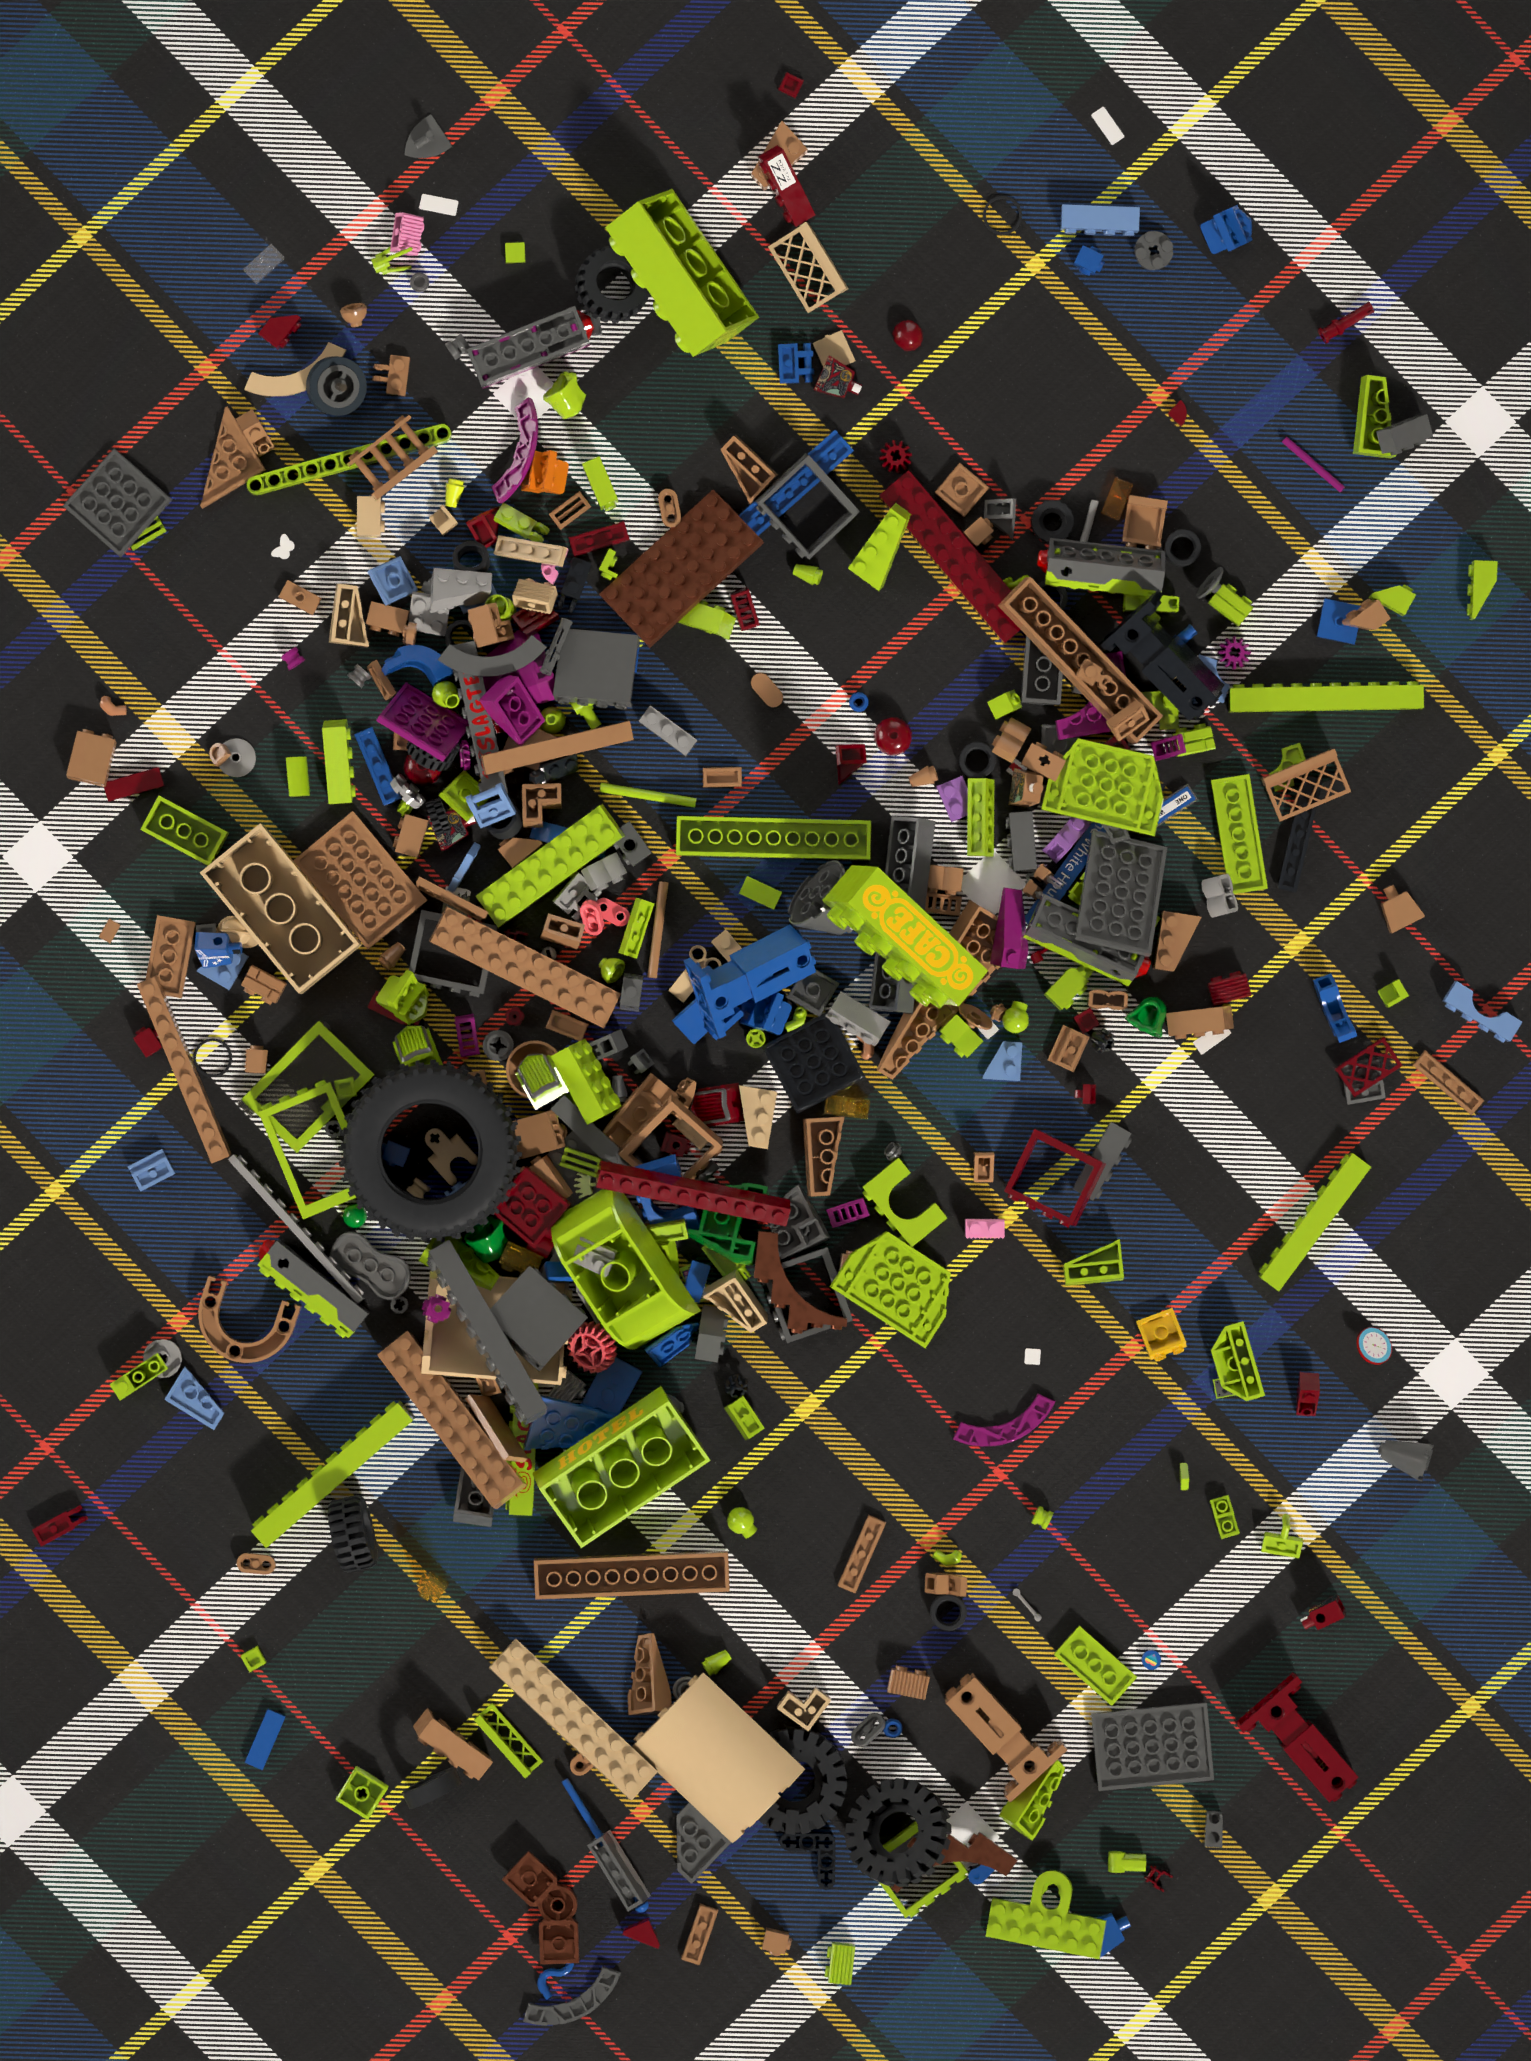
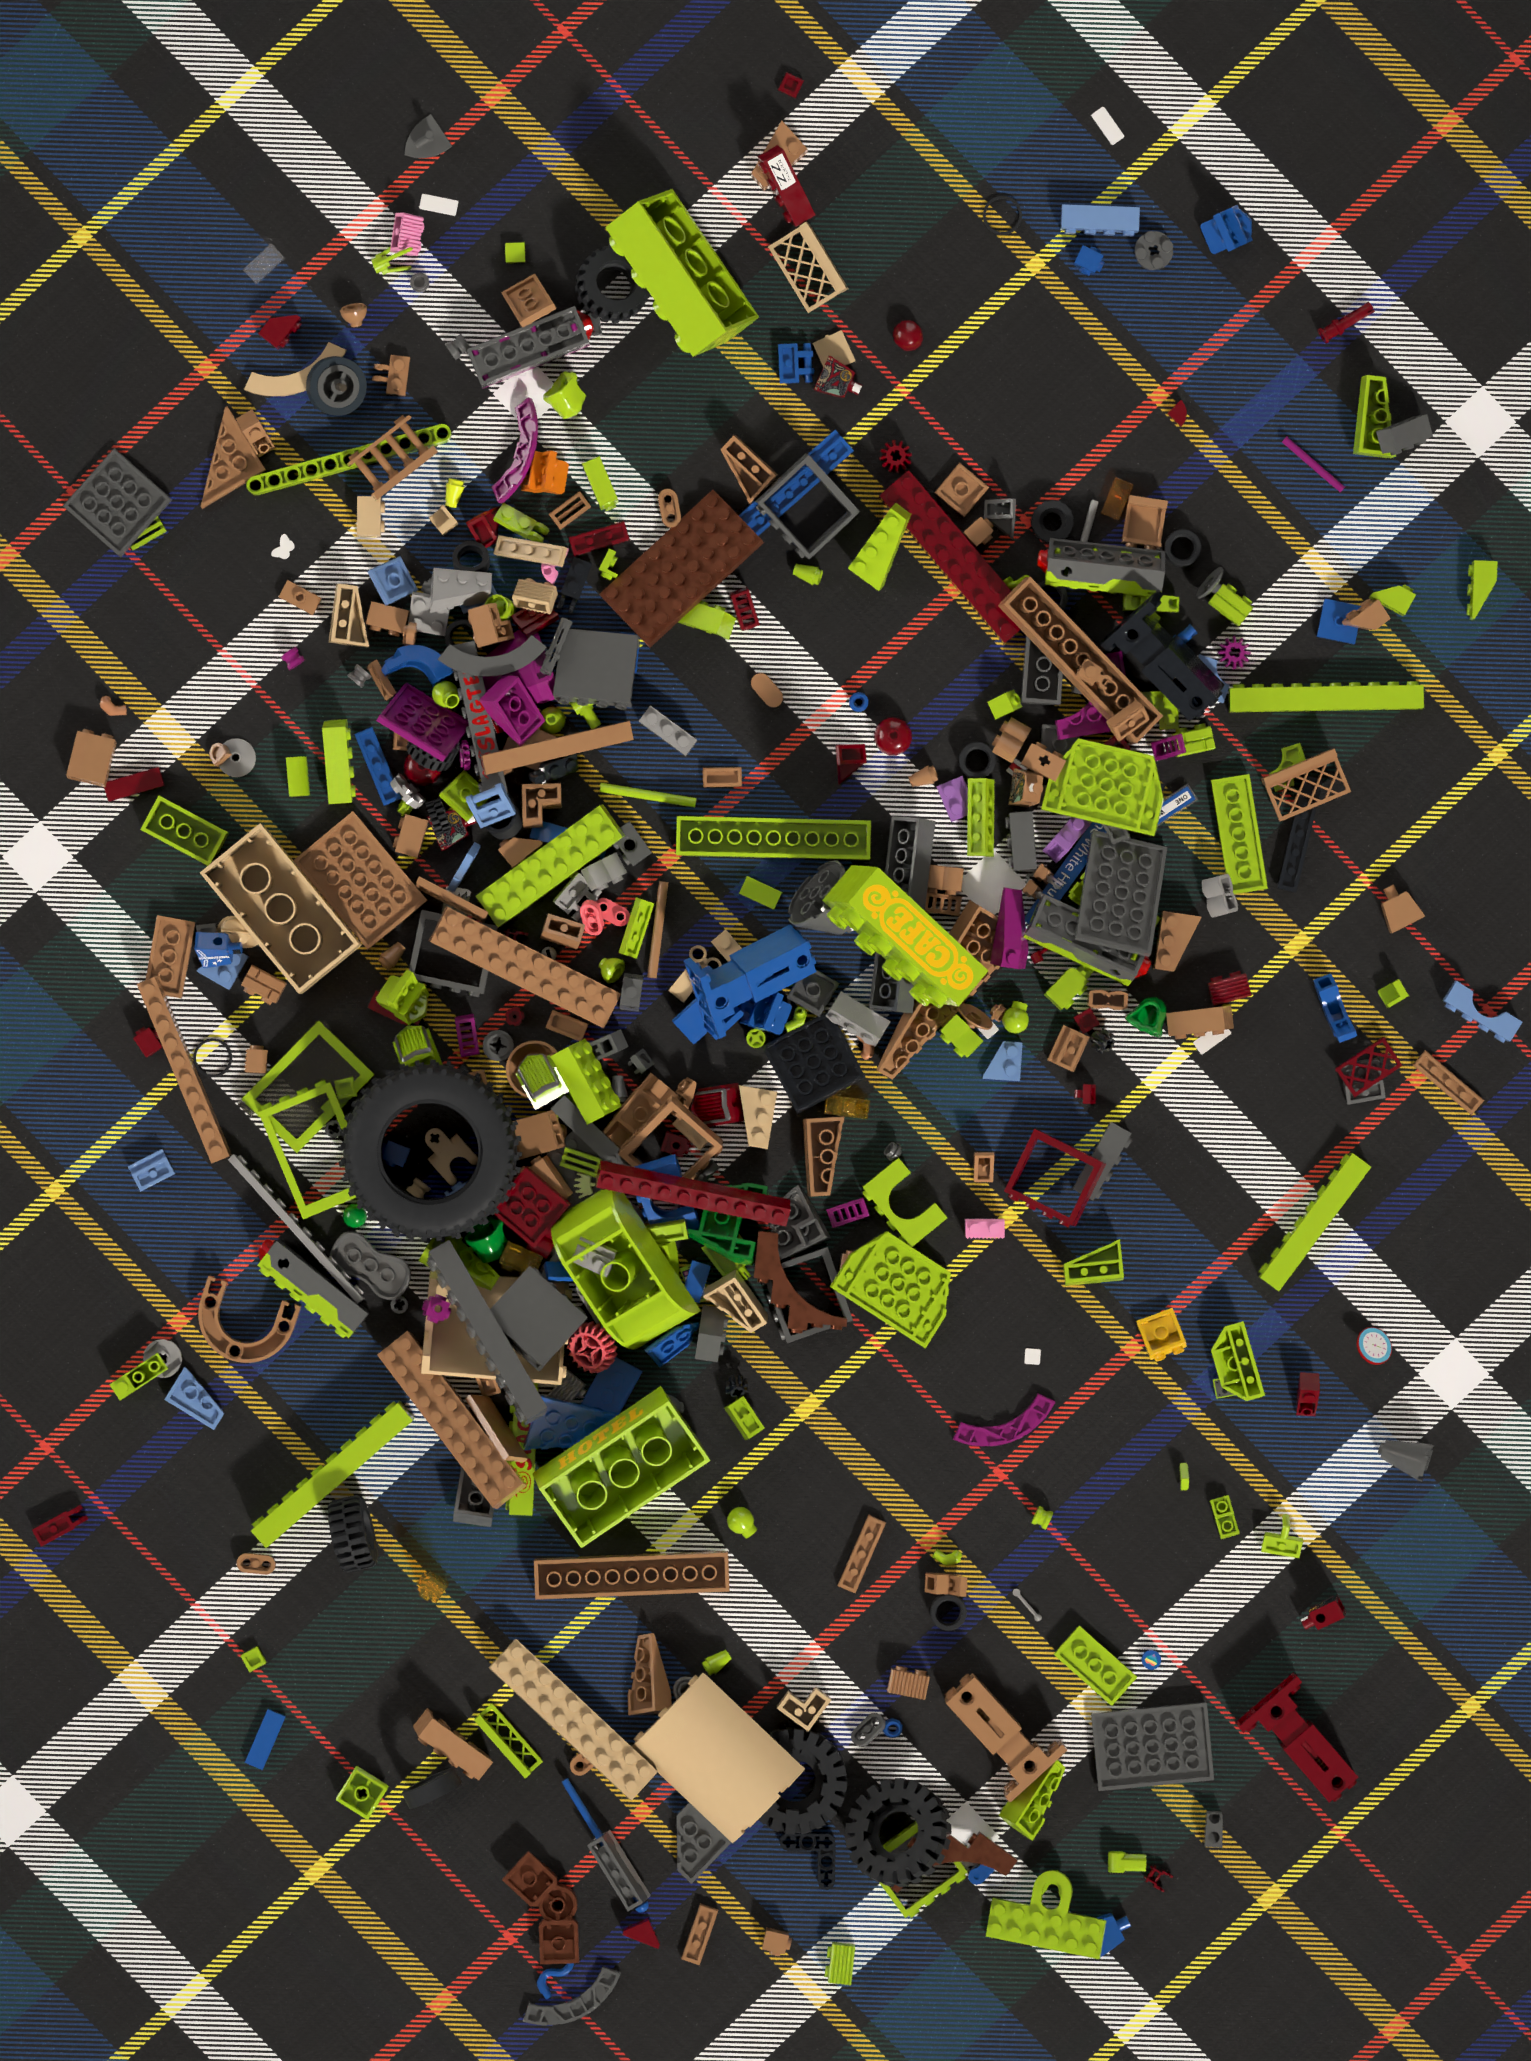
(109, 931): medium nougat sticker -> none
(528, 300): none -> medium nougat plate

